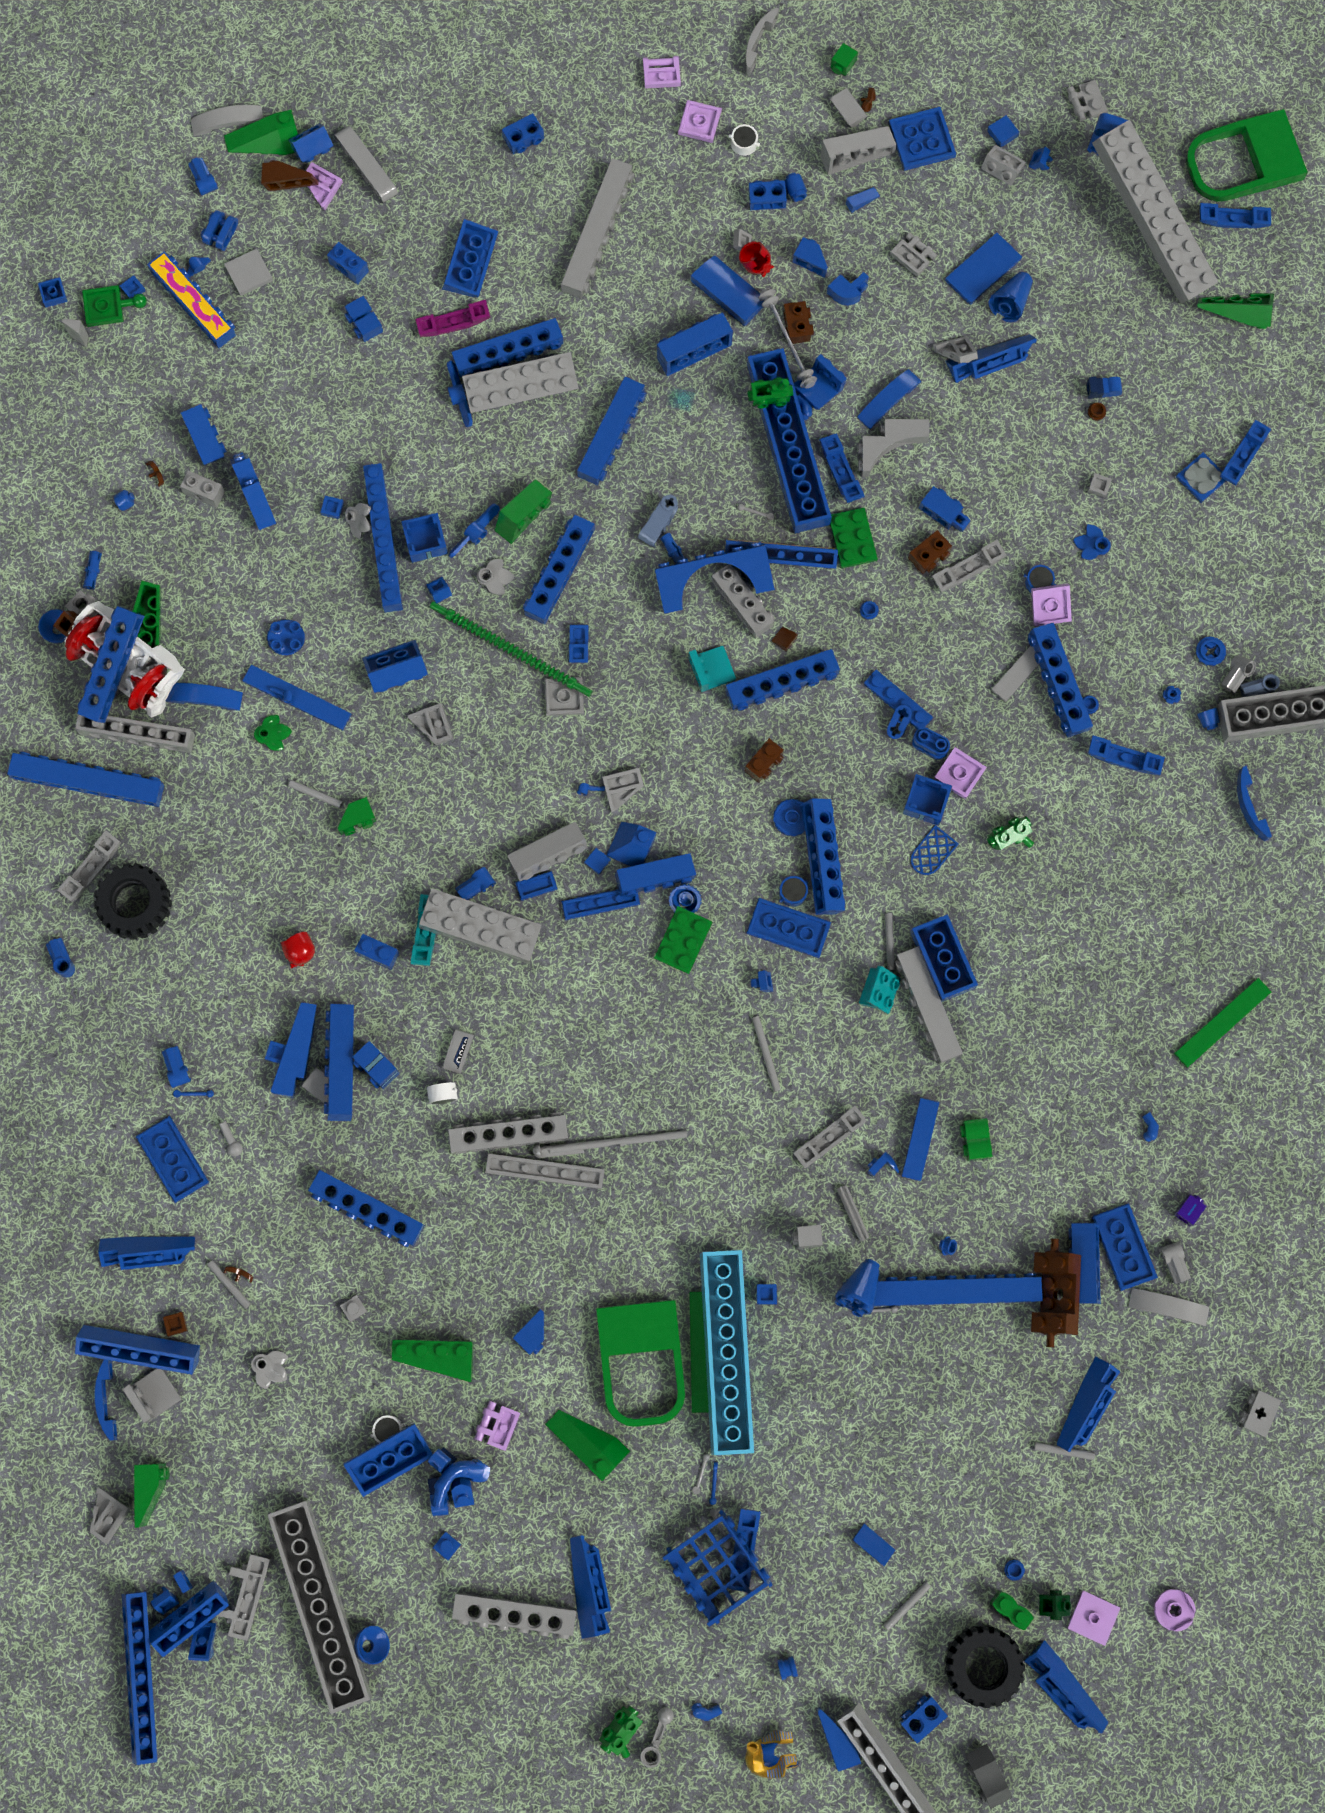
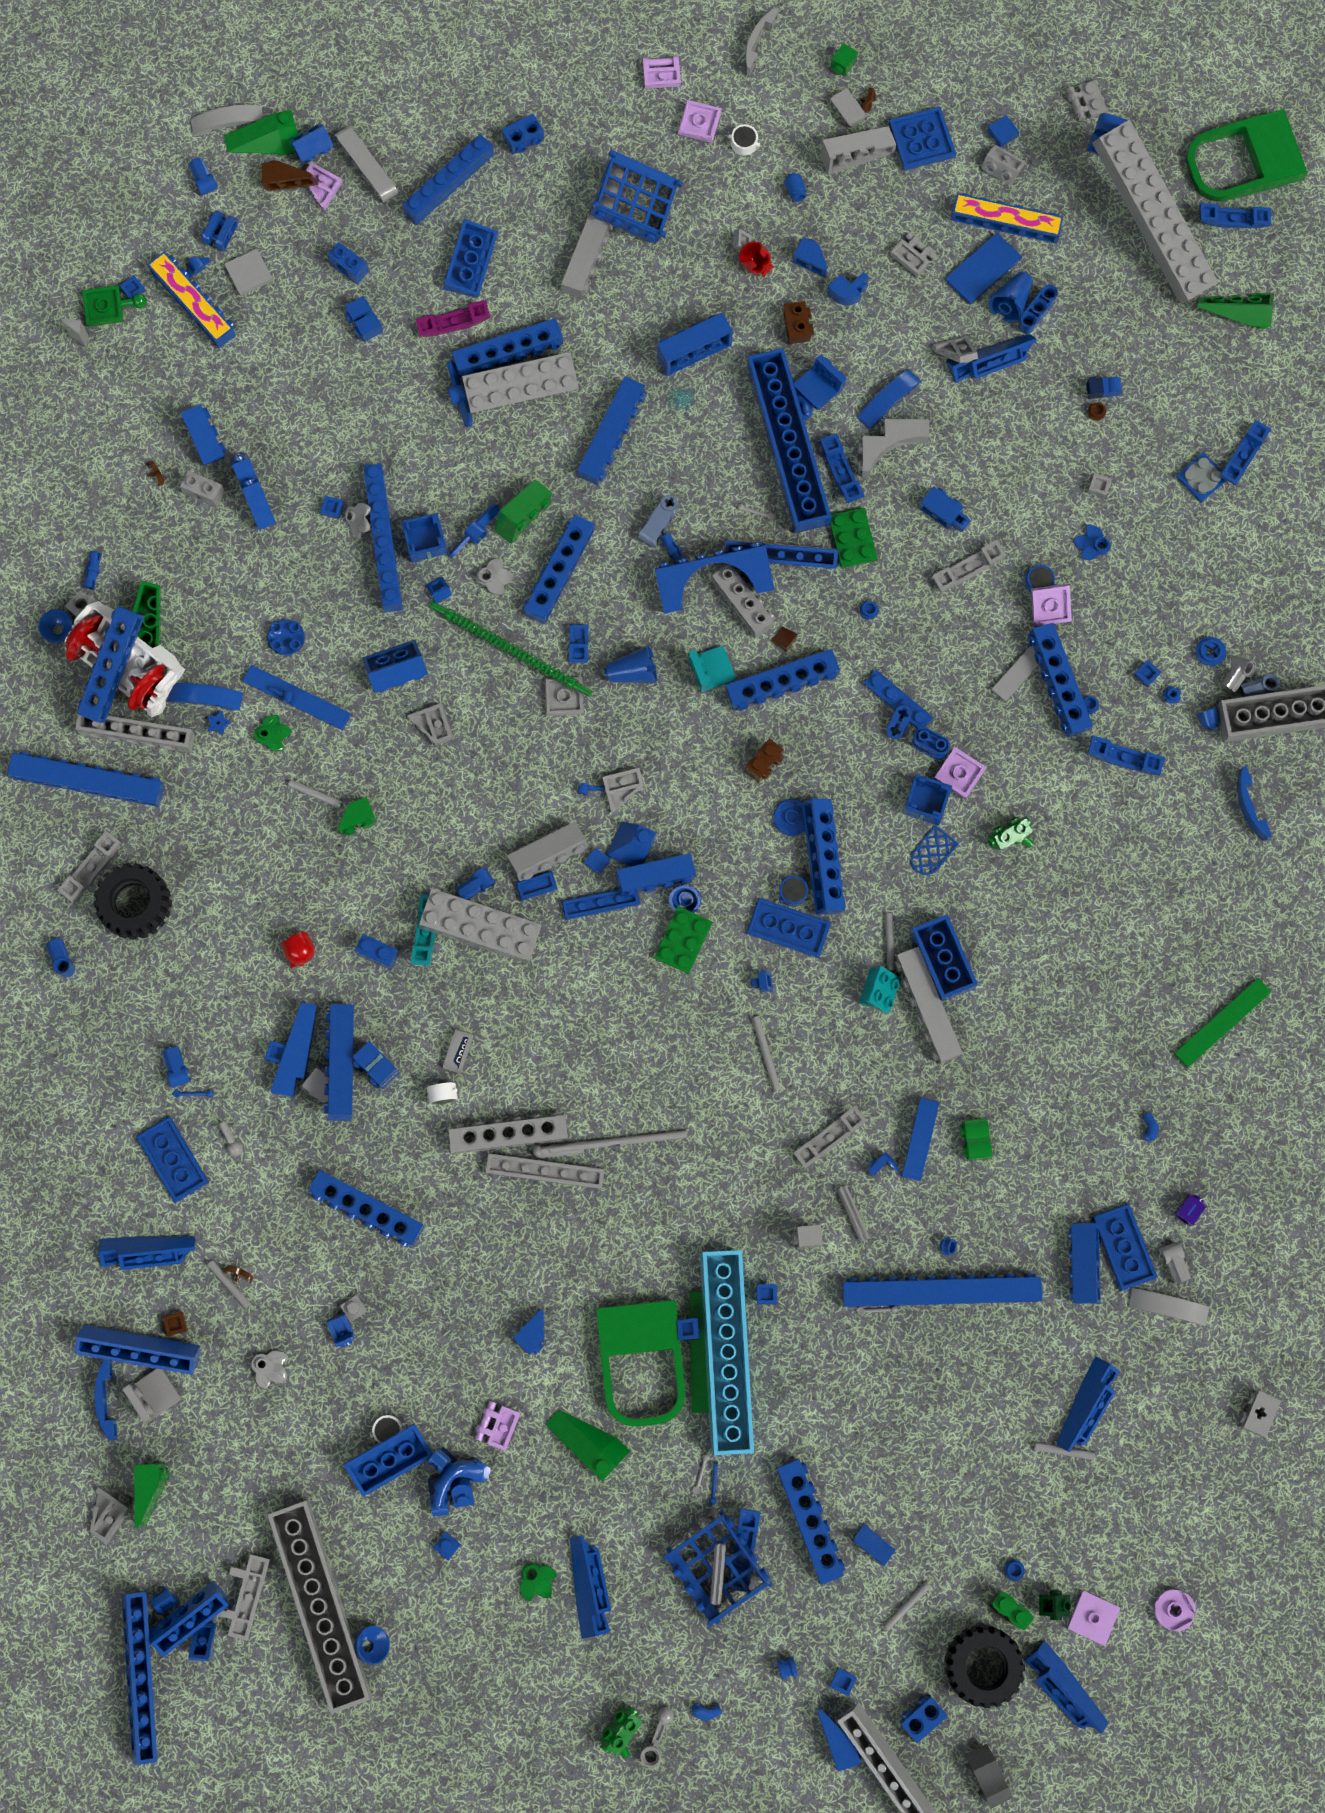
(52, 292): blue piece -> none
(65, 622): reddish brown brick -> none
(124, 500): blue piece -> none
(183, 1581): blue tile -> none
(218, 727): none -> blue plate
(341, 1330): none -> blue bracket
(442, 1357): green wedge -> none
(448, 179): none -> blue brick
(464, 1601): light grey brick -> none
(537, 1584): none -> green plate
(627, 222): none -> blue window
(633, 668): none -> blue cone
(688, 1329): none -> blue tile
(717, 1574): none -> light grey axle
(728, 290): blue slope -> none
(761, 1757): pearl gold piece -> none
(767, 200): blue brick -> none
(773, 392): green brick -> none
(805, 375): light grey axle -> none
(824, 1572): none -> blue brick
(843, 1681): none -> blue plate
(859, 200): blue piece -> none
(860, 1289): blue cone -> none
(930, 552): reddish brown brick -> none
(1007, 218): none -> brick
(1040, 158): blue tile -> none
(1040, 302): none -> blue beam
(1058, 1272): reddish brown brick -> none
(1147, 673): none -> blue plate

